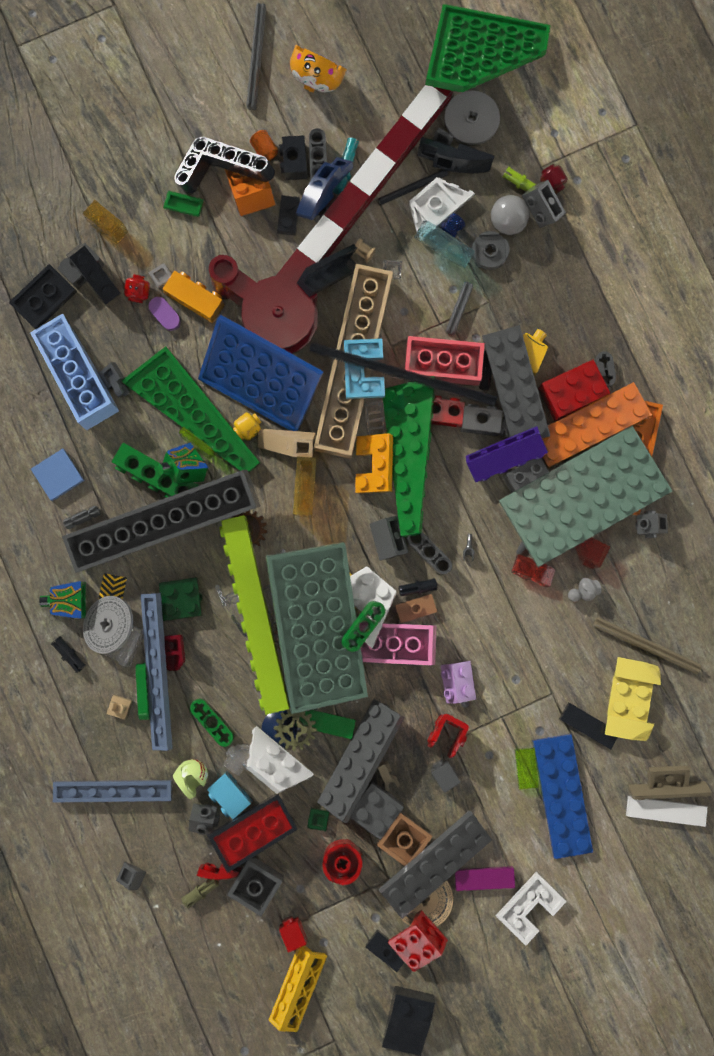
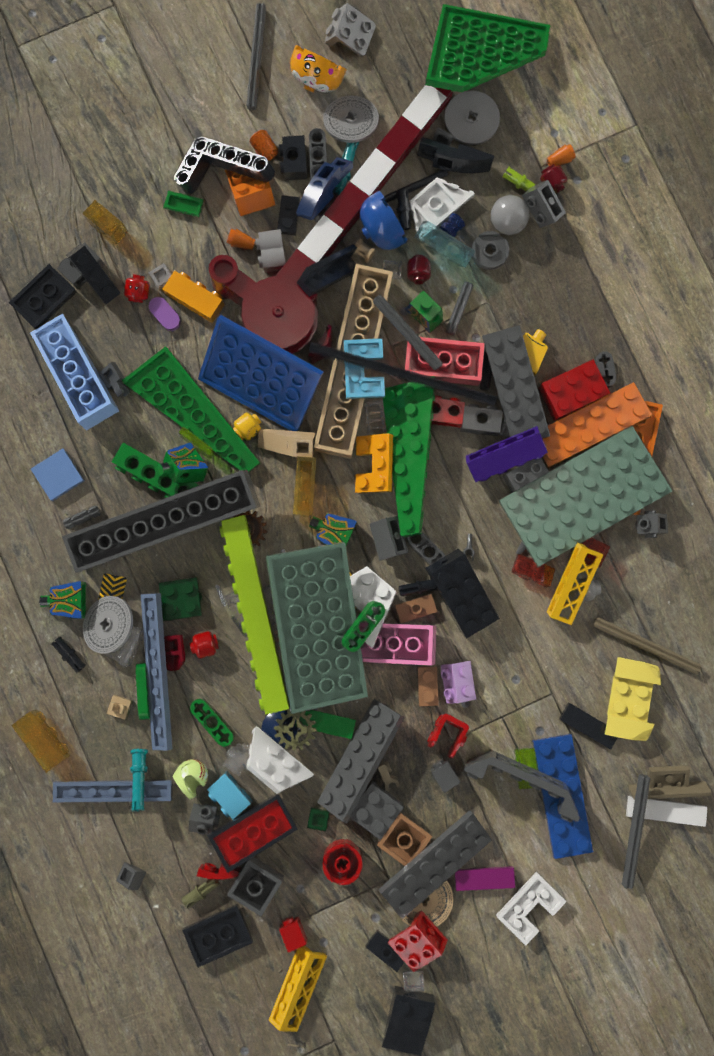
(41, 740): none -> clear yellow brick
(138, 786): none -> teal pin
(204, 644): none -> red head
(217, 935): none -> black plate
(240, 240): none -> orange cone
(272, 250): none -> light grey brick
(326, 339): none -> dark red slope
(333, 529): none -> torso
(342, 128): none -> light grey piece
(350, 29): none -> light grey bracket
(381, 223): none -> blue cylinder
(403, 209): none -> black pin
(407, 332): none -> dark grey axle
(413, 981): none -> clear slope
(419, 269): none -> dark red head
(424, 311): none -> green torso
(428, 686): none -> medium nougat plate
(462, 593): none -> black brick
(478, 765): none -> dark grey slope
(562, 156): none -> orange cone
(567, 580): none -> yellow fence
(636, 831): none -> dark grey axle

